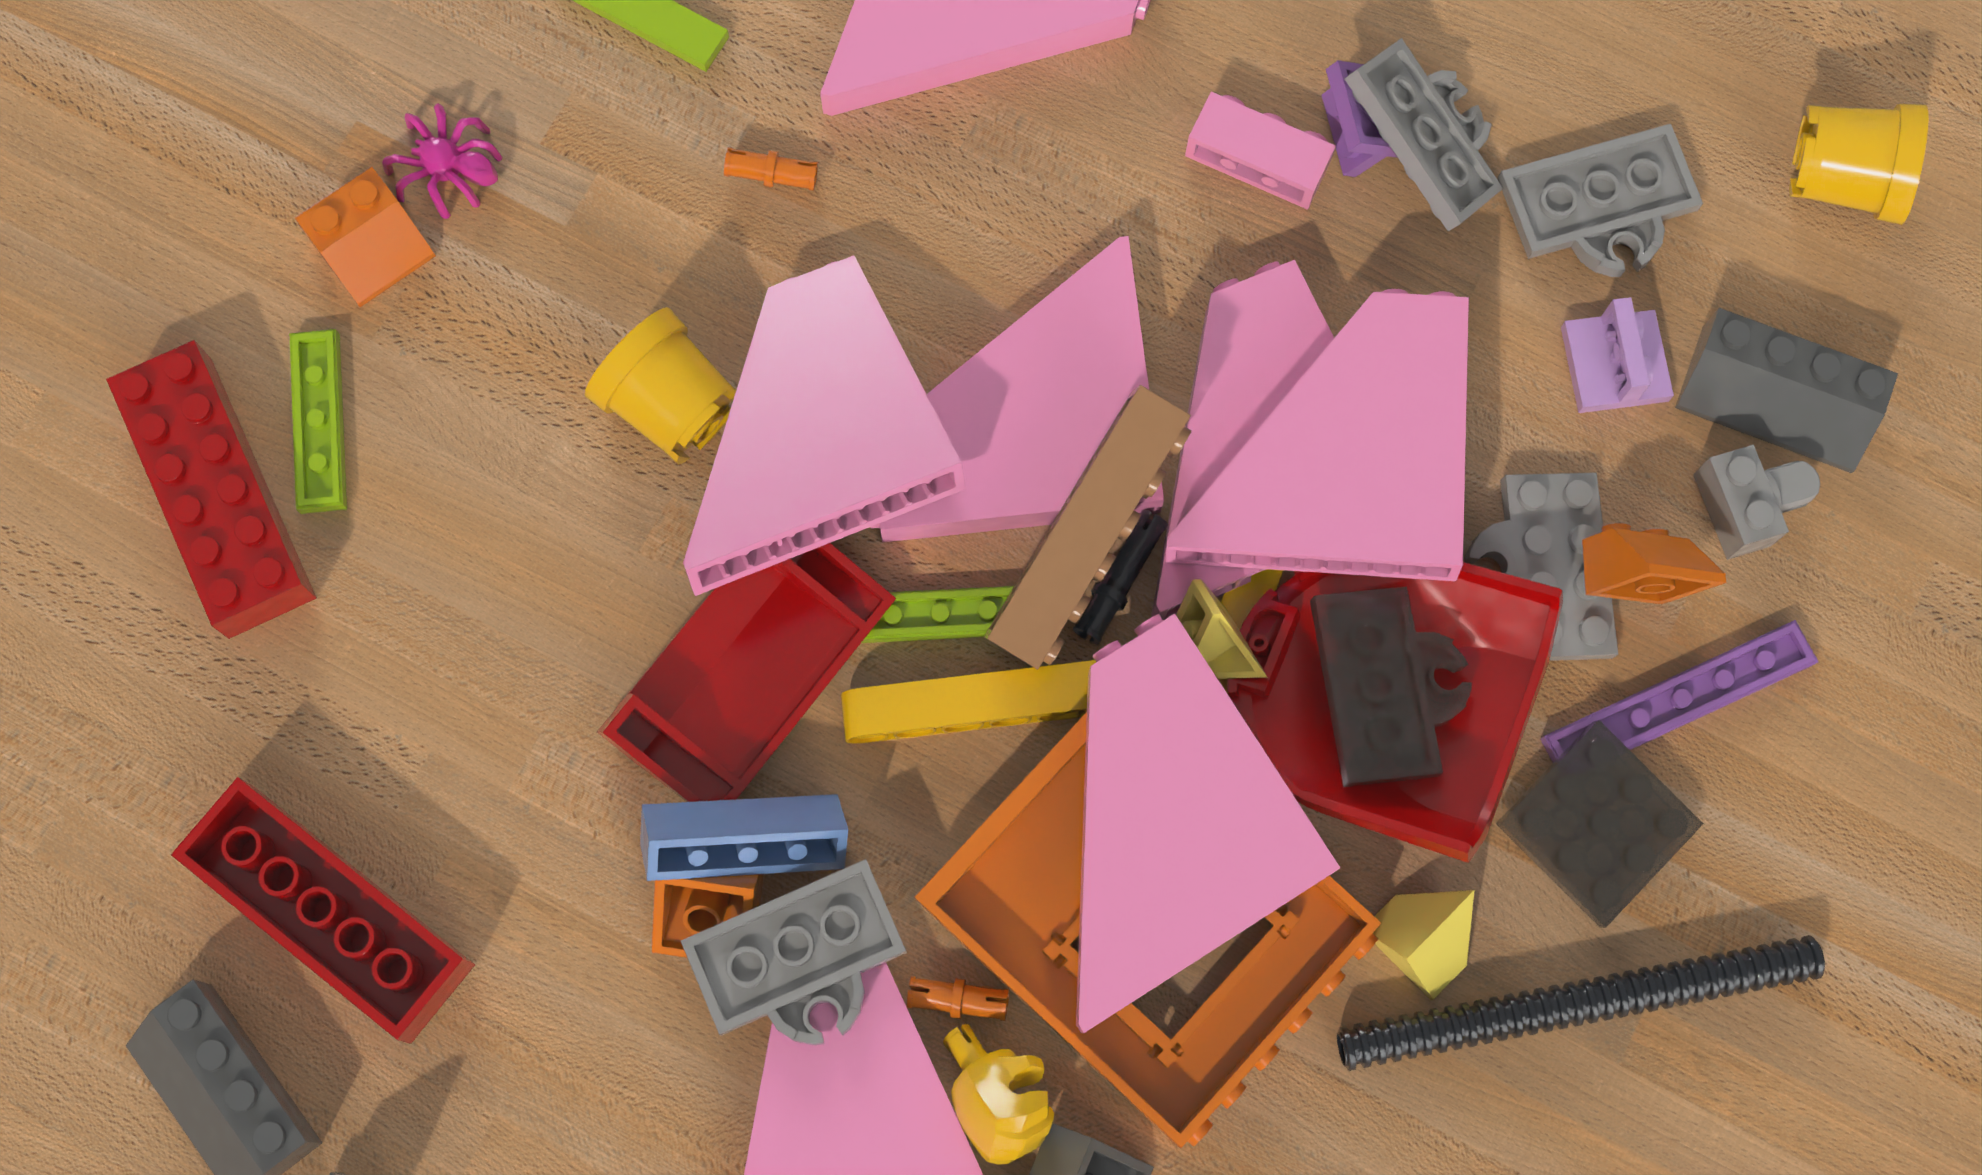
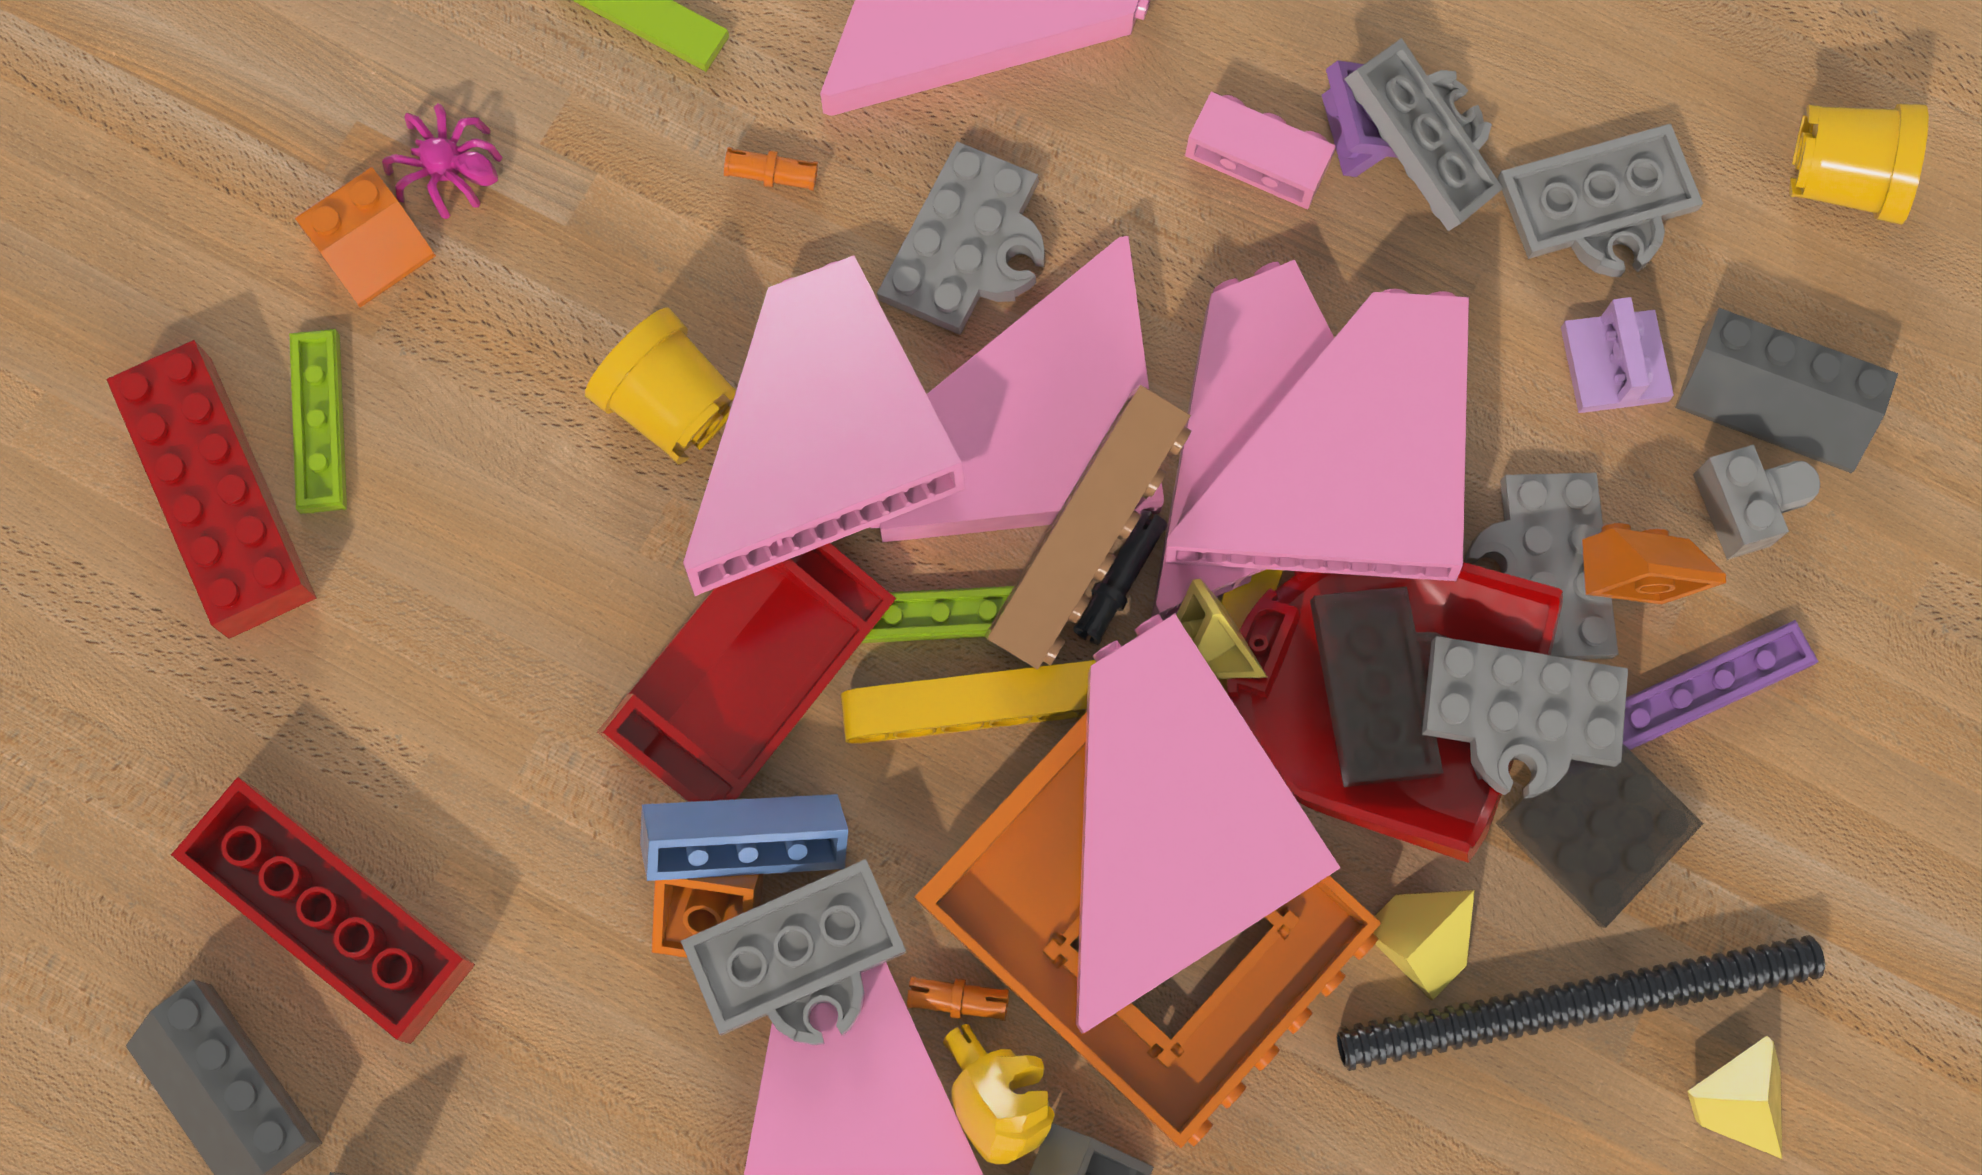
(965, 241): none -> light grey plate
(1524, 710): none -> light grey plate
(1744, 1099): none -> light yellow slope

